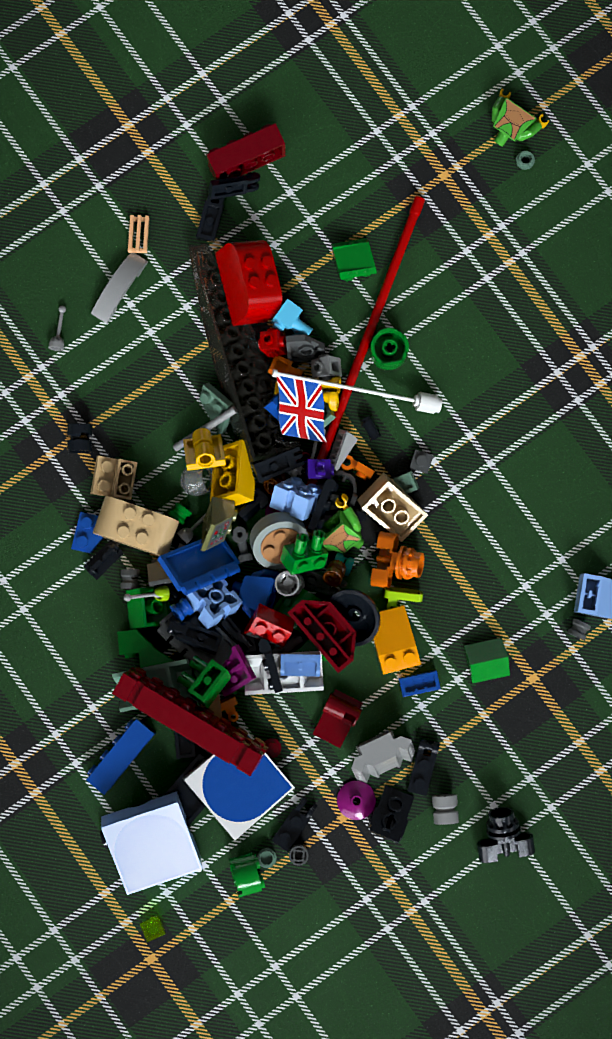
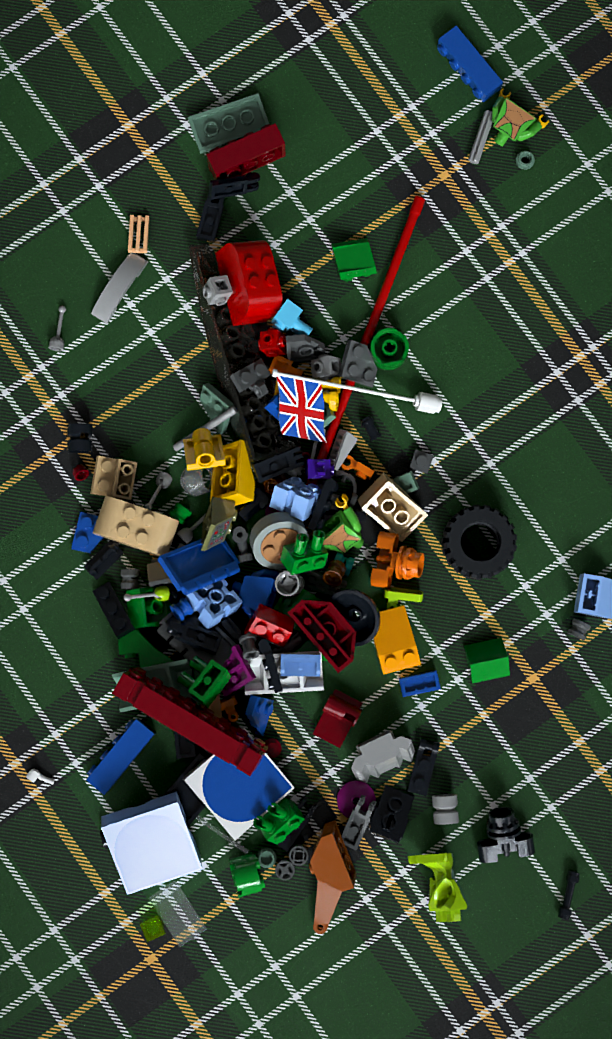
(34, 774): none -> white hand
(80, 476): none -> dark red hinge
(113, 610): none -> black plate
(162, 481): none -> light grey hinge
(177, 913): none -> clear piece
(217, 290): none -> light grey brick
(222, 834): none -> clear piece
(227, 122): none -> sand green plate
(249, 646): none -> dark grey bush
(252, 378): none -> dark grey hinge
(258, 713): none -> blue wing
(279, 820): none -> green brick
(287, 870): none -> dark grey wheel
(333, 871): none -> dark orange slope
(357, 824): none -> dark grey hinge
(358, 364): none -> dark grey plate
(444, 892): none -> lime hips
(469, 64): none -> blue brick
(481, 137): none -> light grey axle
(497, 523): none -> black tyre
(565, 911): none -> black bar

